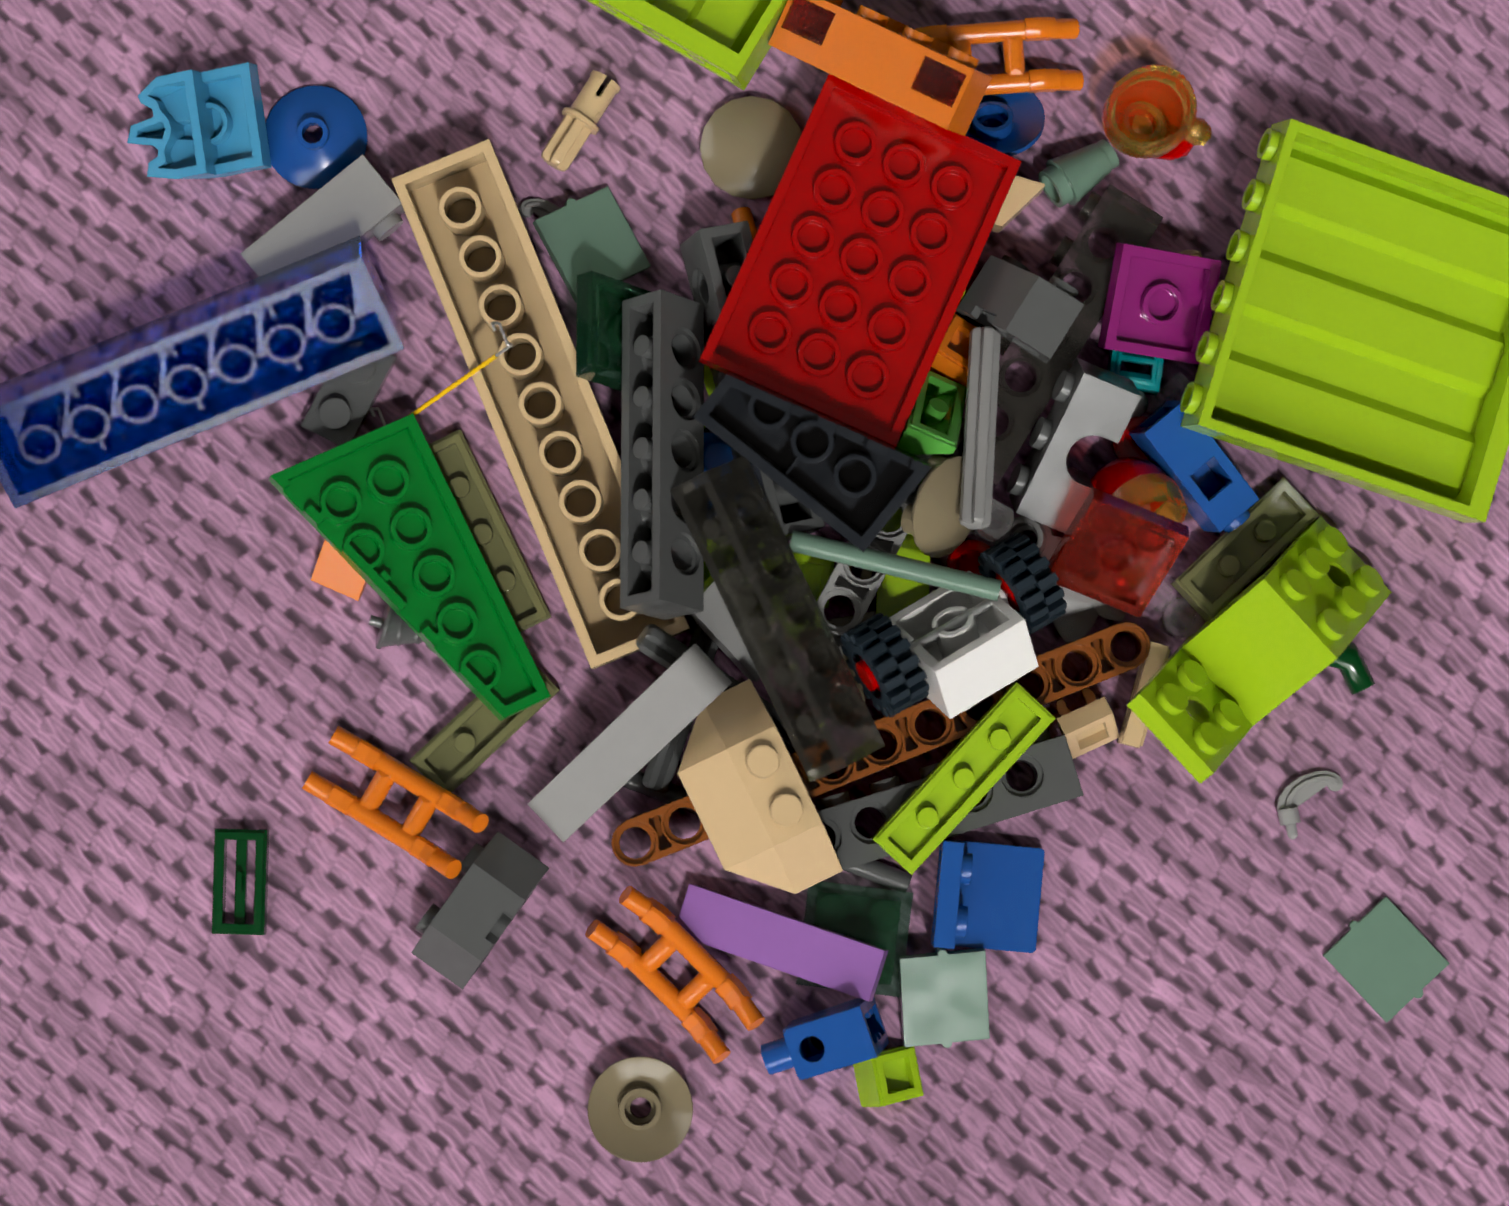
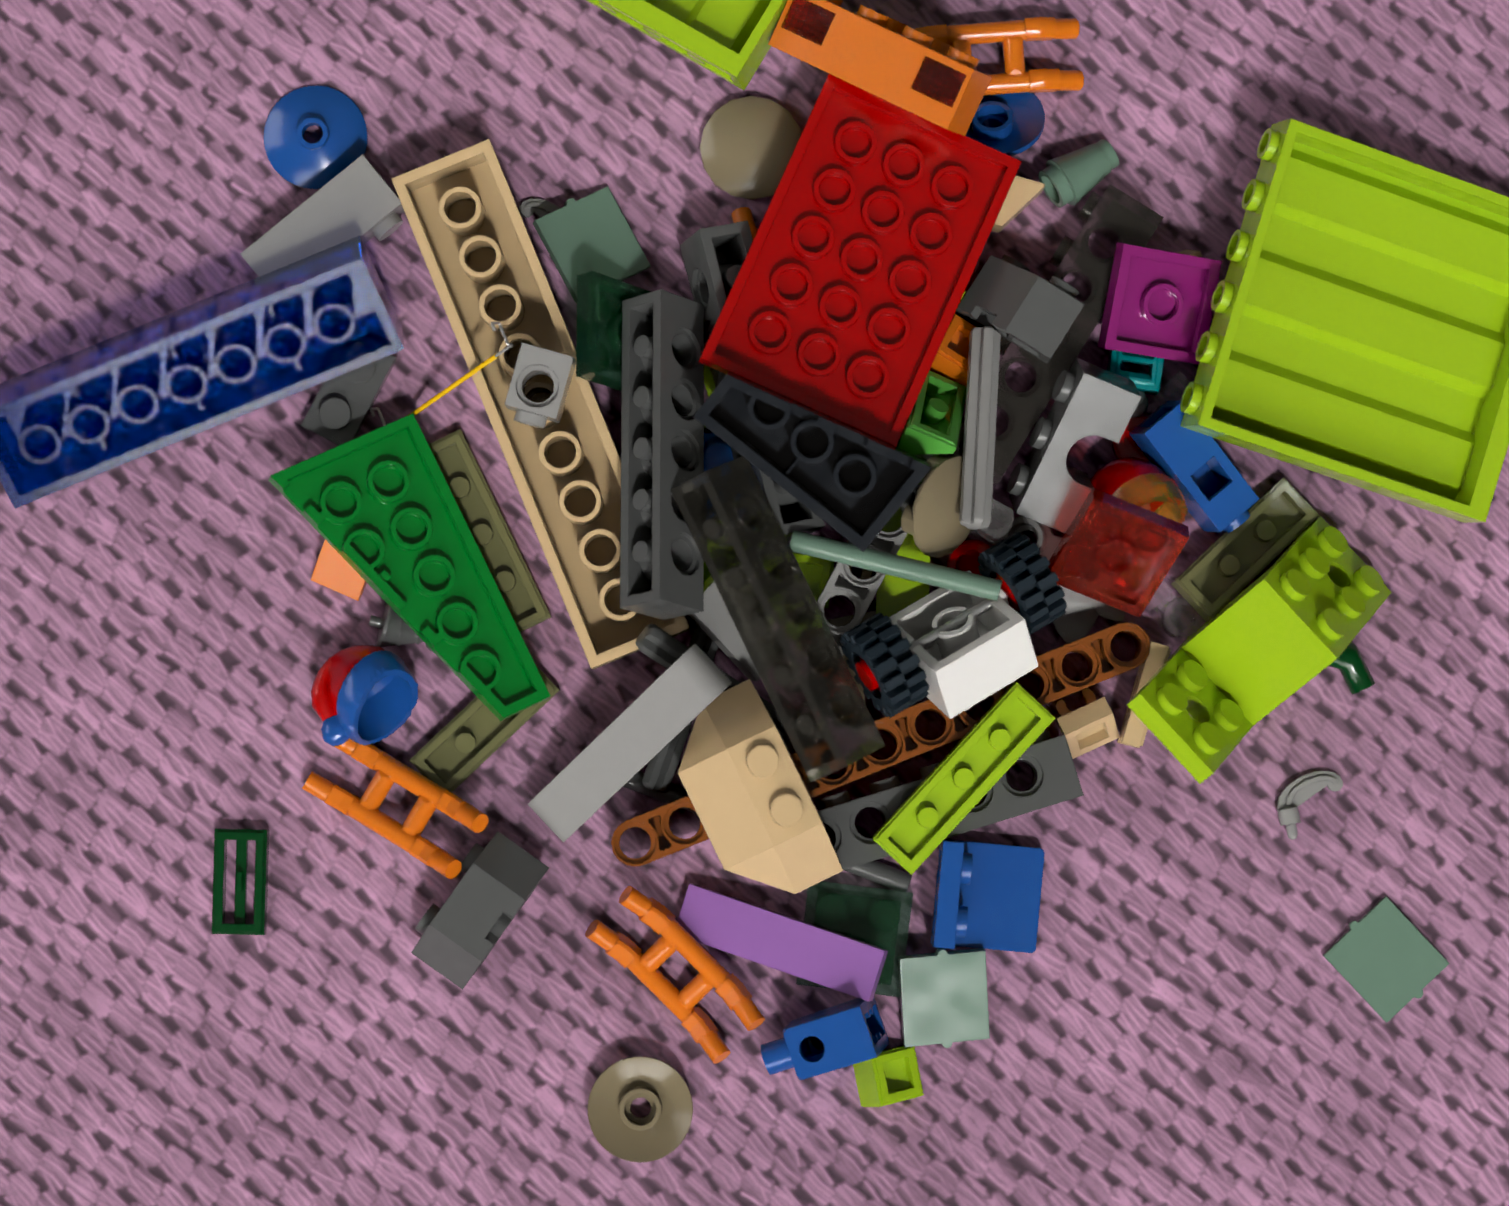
(205, 123): dark azure plate -> none
(363, 695): none -> blue piece
(536, 361): none -> light grey brick
(579, 122): tan axle -> none
(1167, 108): clear yellow piece -> none

